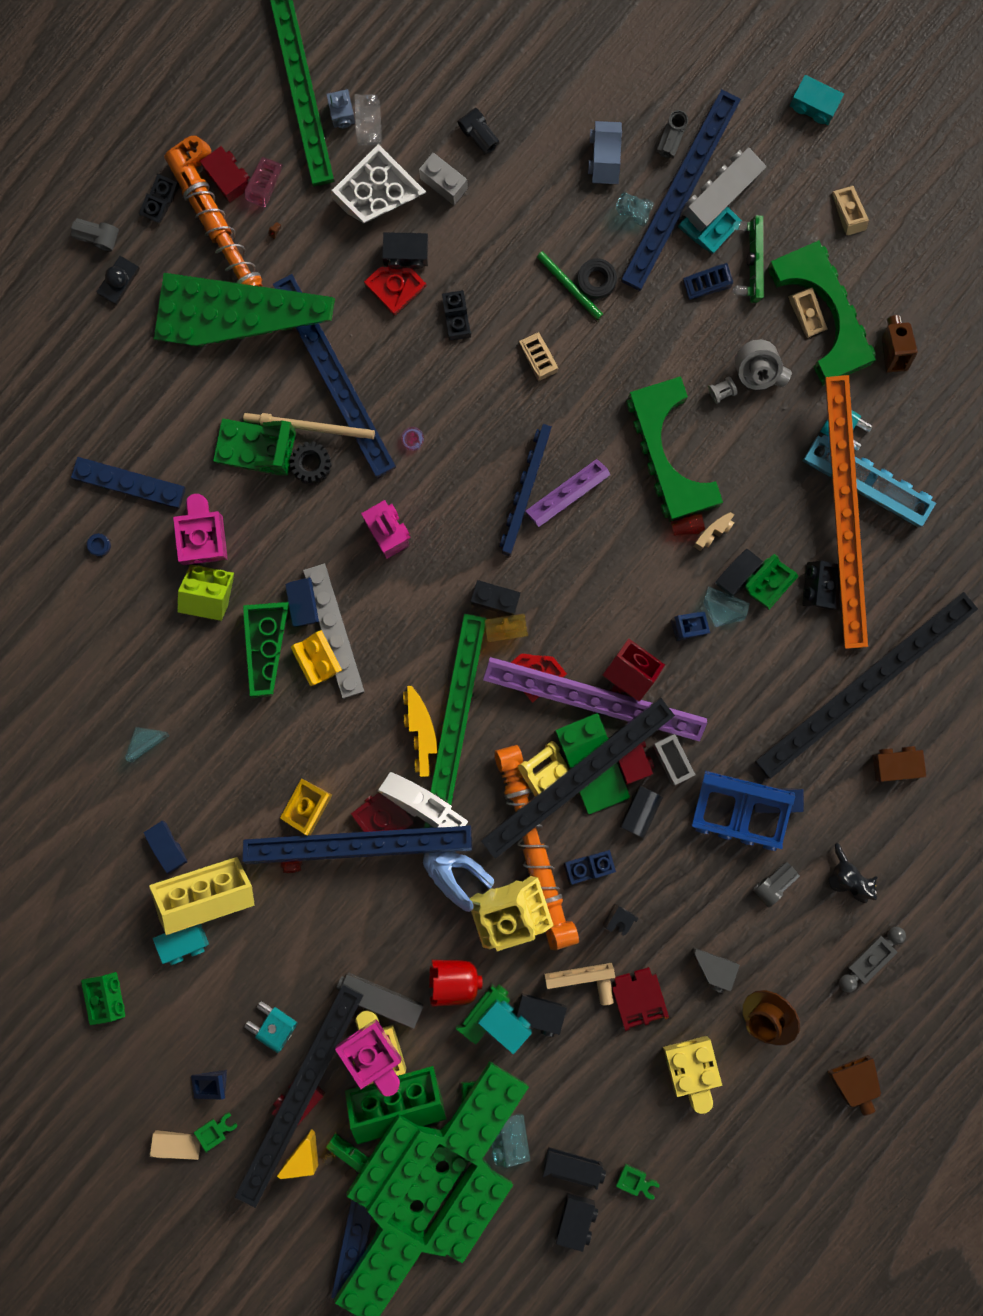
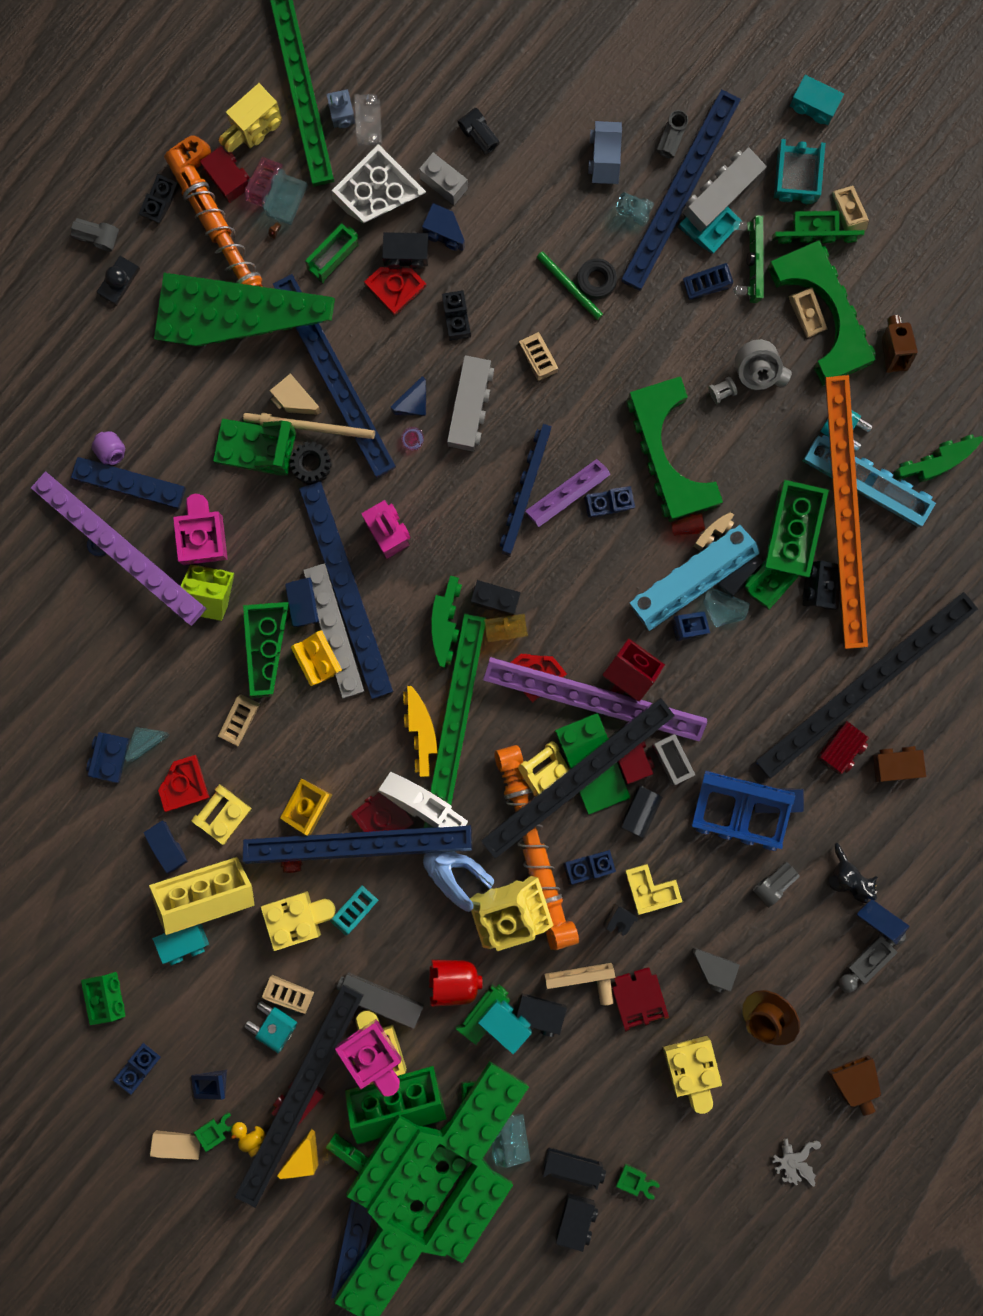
(107, 757): none -> dark blue bracket
(108, 448): none -> medium lavender head
(119, 548): none -> medium lavender plate
(137, 1068): none -> dark blue slope
(183, 784): none -> red plate
(227, 820): none -> light yellow plate
(247, 702): none -> tan slope
(248, 1142): none -> yellow animal
(251, 119): none -> light yellow brick
(284, 197): none -> clear light blue bracket
(285, 1002): none -> tan slope
(293, 397): none -> tan slope
(296, 919): none -> light yellow brick
(332, 252): none -> green window
(339, 924): none -> teal slope
(346, 590): none -> dark blue plate
(412, 401): none -> dark blue slope
(442, 630): none -> green slope
(443, 226): none -> dark blue slope
(469, 403): none -> light grey brick
(609, 502): none -> dark blue slope
(650, 896): none -> light yellow plate
(694, 577): none -> medium azure piece
(793, 1161): none -> light grey piece
(795, 528): none -> green slope
(799, 172): none -> window
(817, 226): none -> green bracket
(843, 748): none -> dark red brick
(883, 921): none -> dark blue slope
(946, 457): none -> green slope

